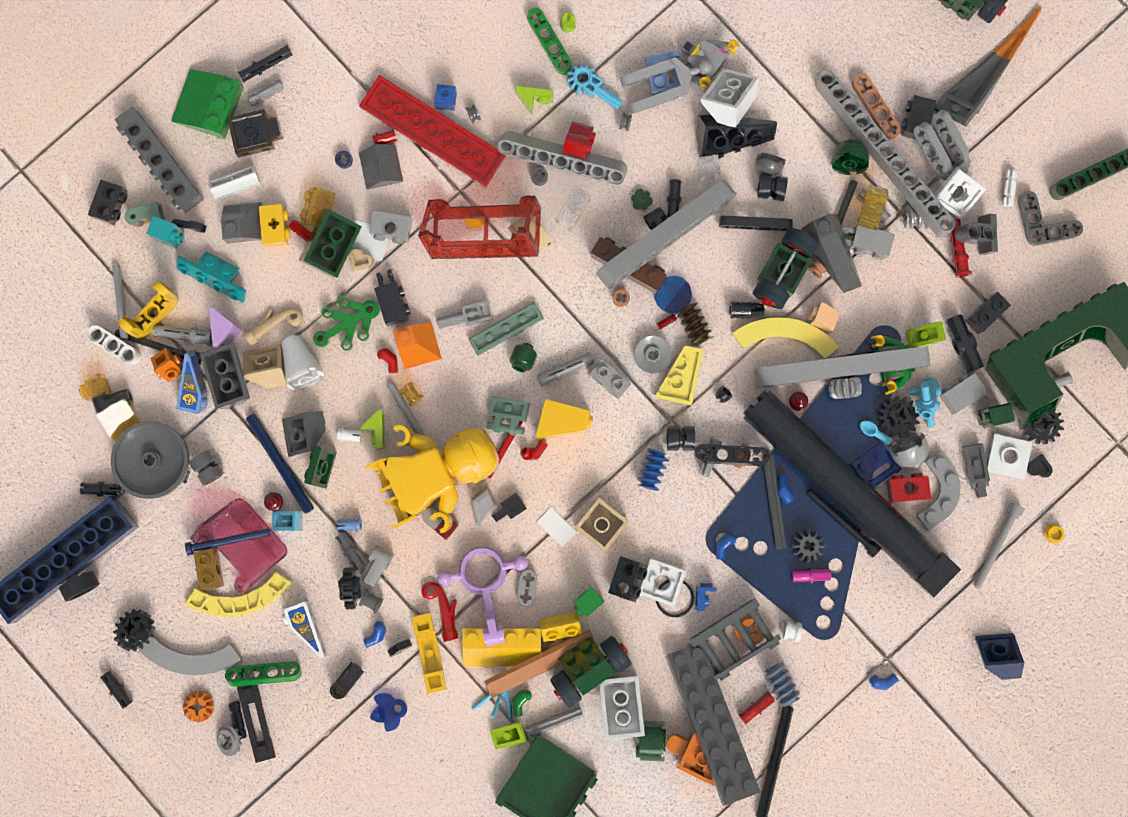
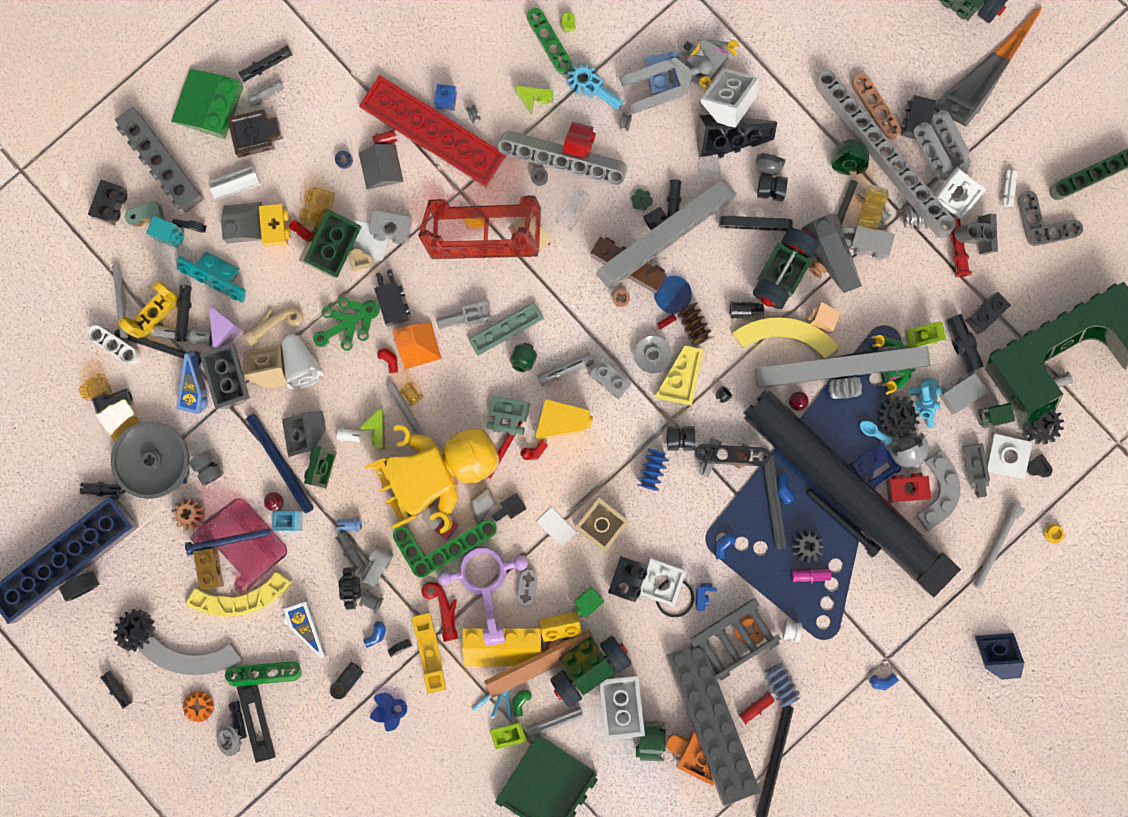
(167, 365): orange brick -> none
(183, 313): none -> black pin
(183, 509): none -> nougat gear
(448, 556): none -> green beam

